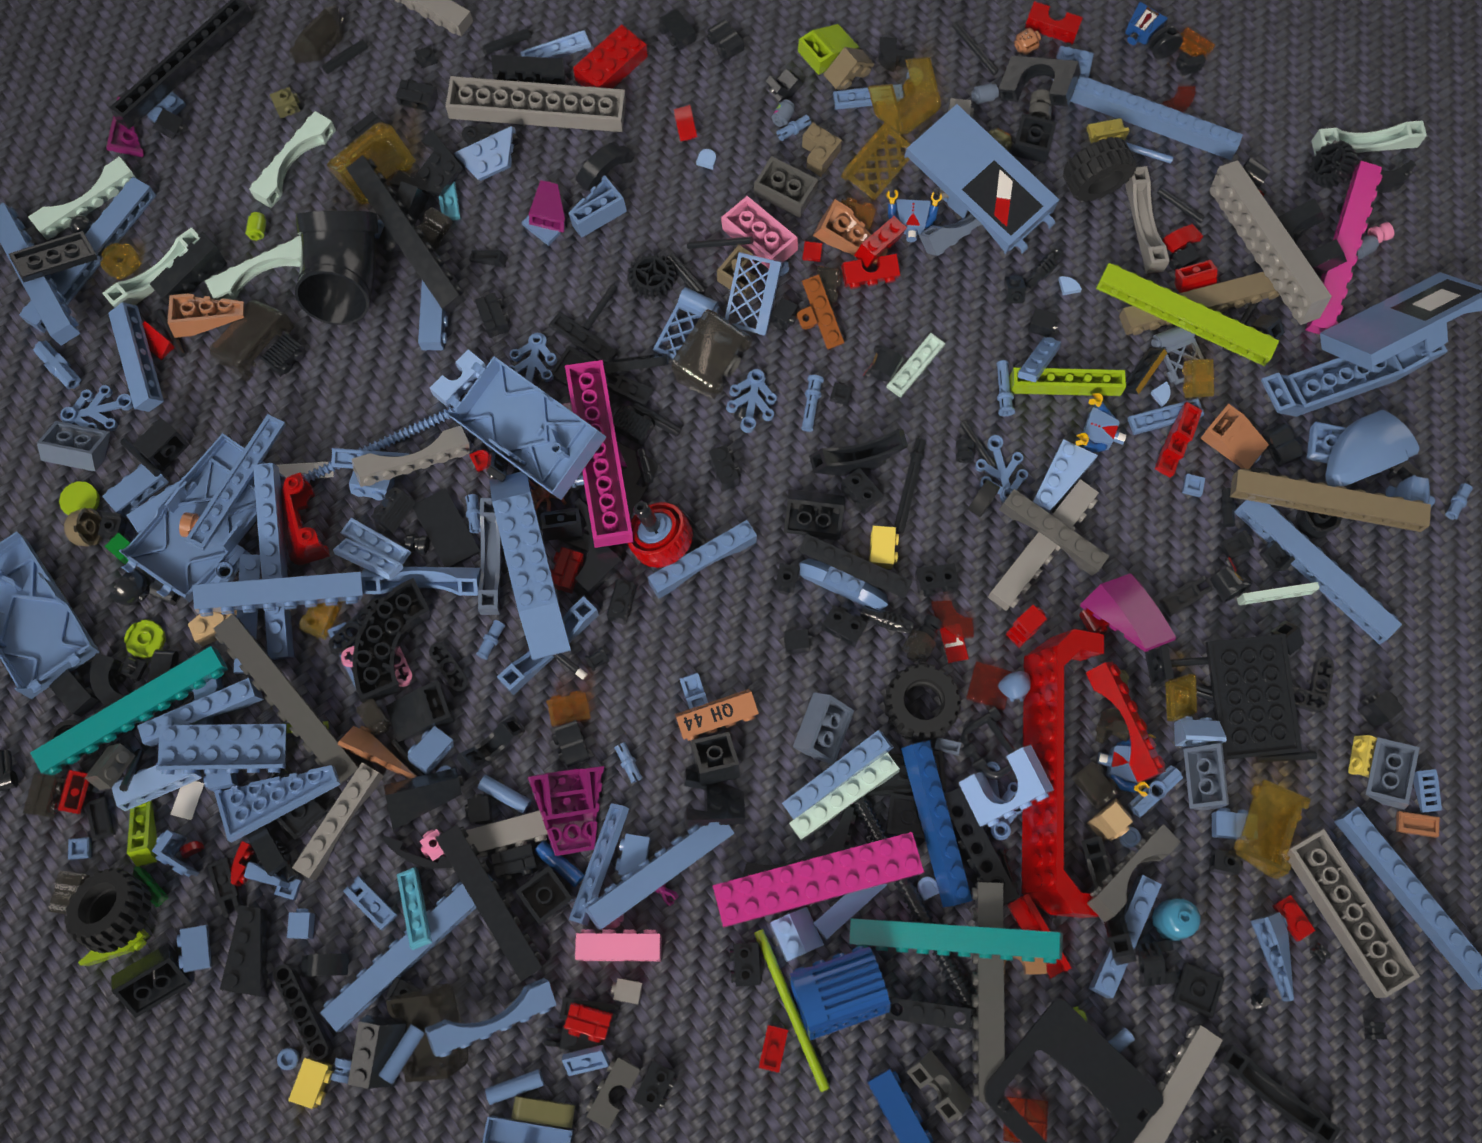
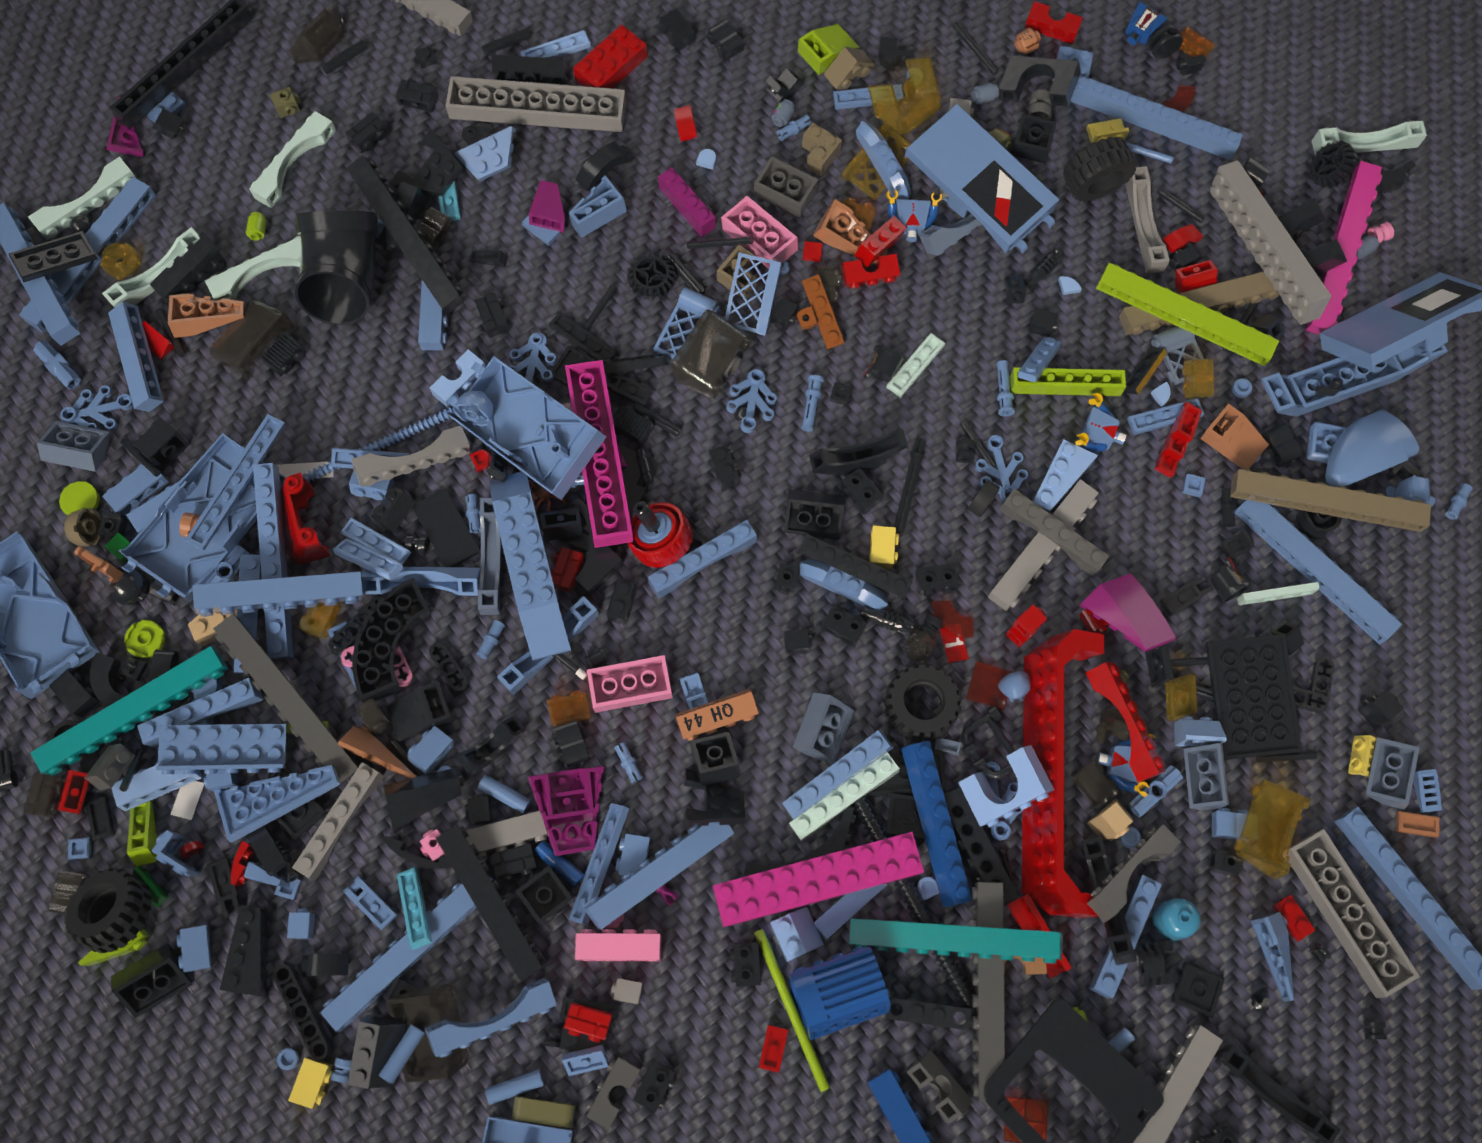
(99, 564): none -> nougat container
(382, 146): clear yellow windscreen -> none
(474, 407): none -> medium blue cylinder
(629, 684): none -> bright pink brick
(686, 202): none -> magenta brick
(883, 160): none -> medium blue brick
(1241, 388): none -> medium blue tile
(1276, 557): black bracket -> none
(1330, 390): none -> black arm

